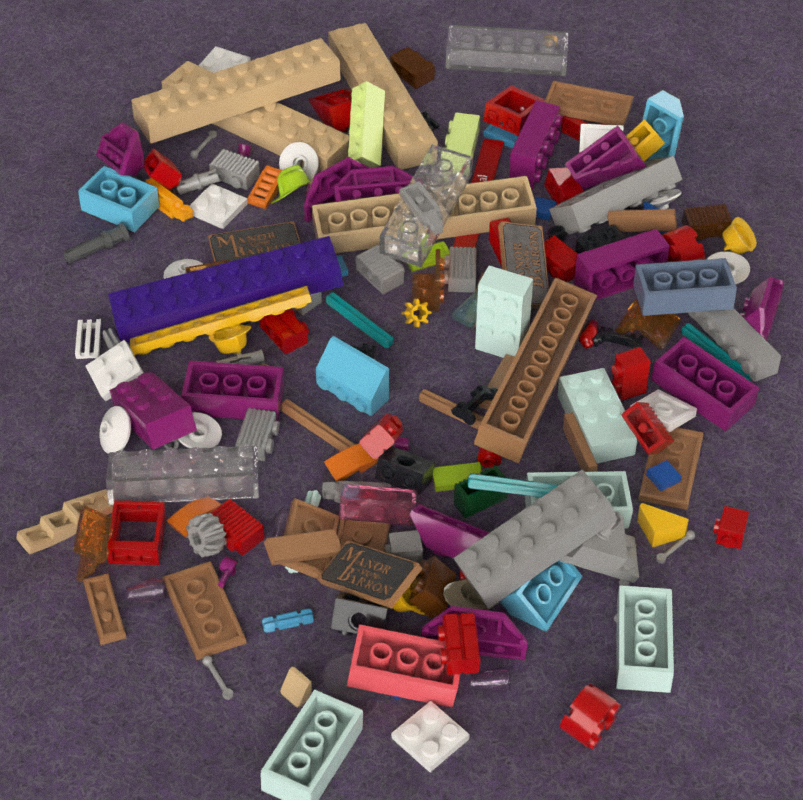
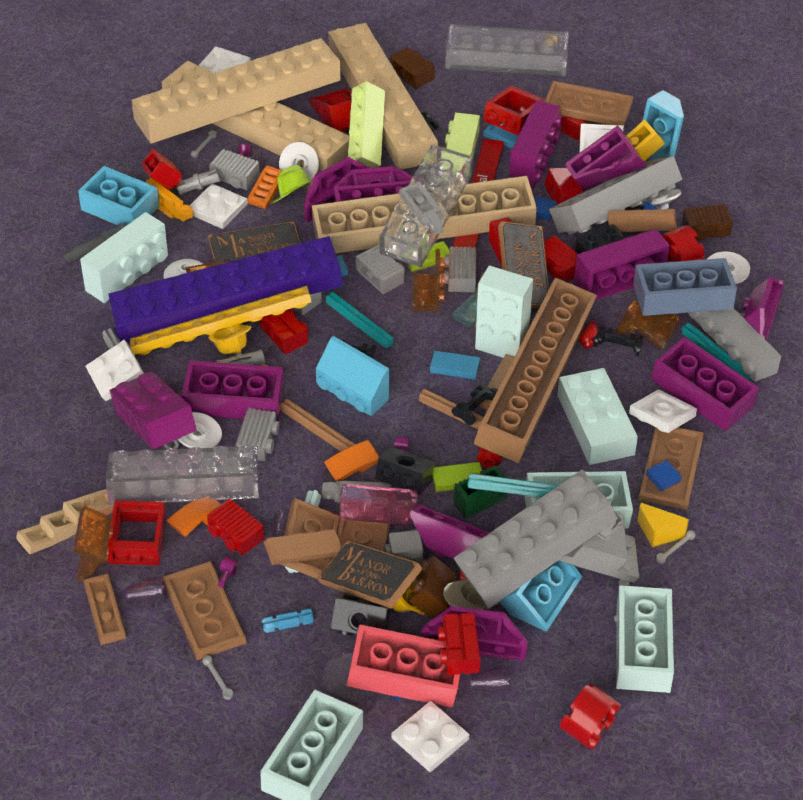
(88, 326): white tile -> none
(115, 429): white dish -> none
(122, 150): magenta wedge -> none
(124, 257): none -> light aqua brick
(206, 535): light grey gear -> none
(296, 687): tan slope -> none
(381, 435): brick -> none
(423, 313): yellow gear -> none
(455, 365): none -> dark azure tile
(558, 231): black hinge -> none
(578, 443): medium nougat tile -> none
(630, 373): red brick -> none
(647, 428): red brick -> none
(731, 527): red brick -> none
(739, 237): yellow piece -> none

